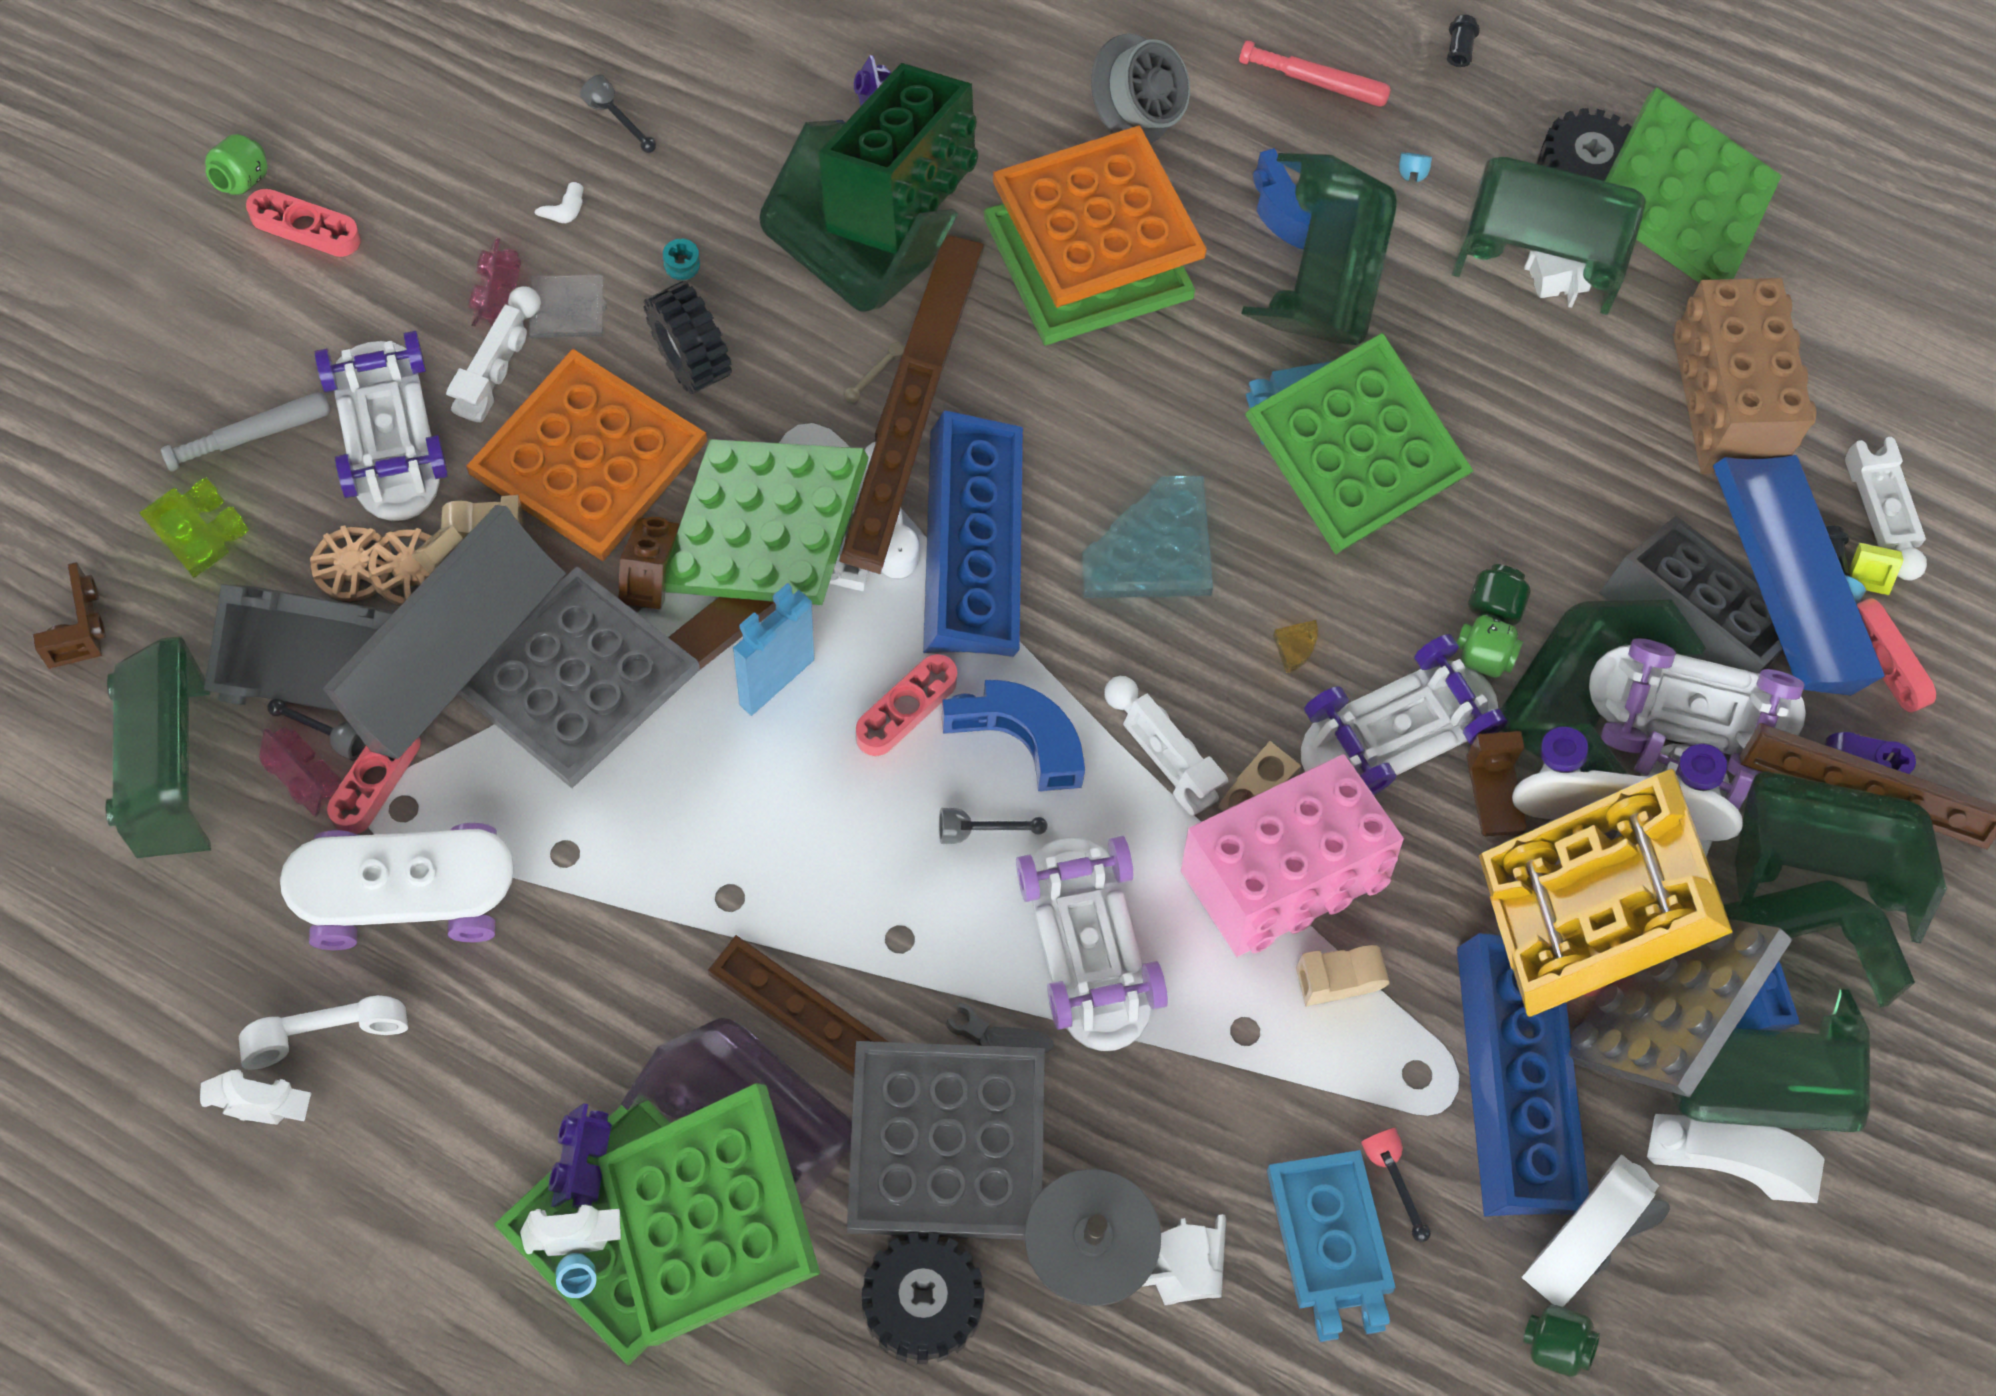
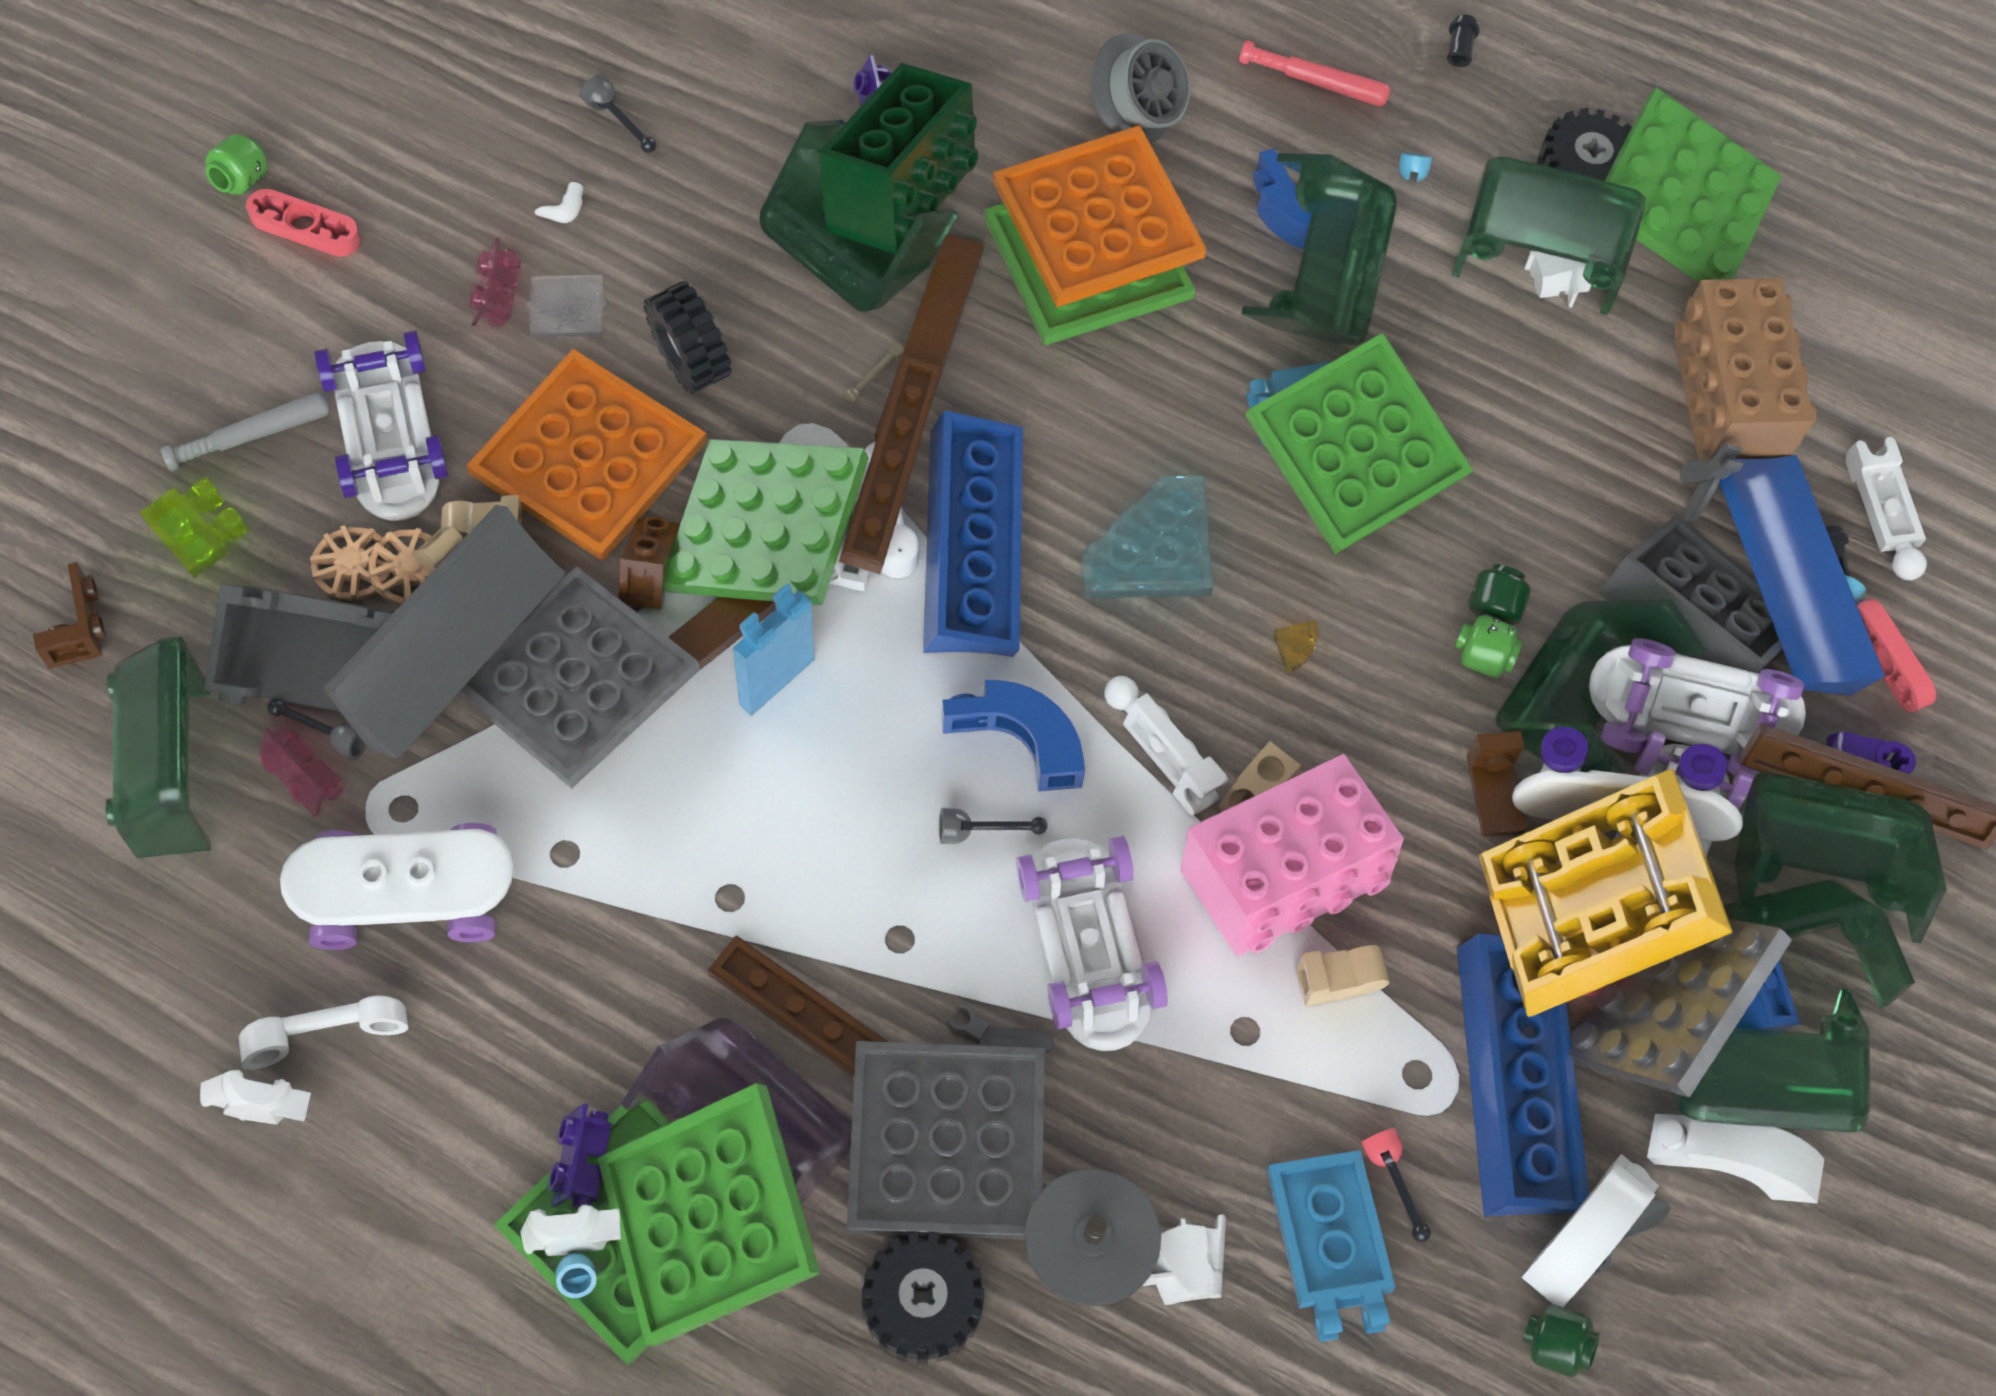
(377, 794): coral beam -> none
(490, 364): white plate -> none
(685, 270): teal bush -> none
(906, 723): coral beam -> none
(1403, 720): white piece -> none
(1708, 476): none -> dark grey piece
(1876, 567): neon yellow tile -> none

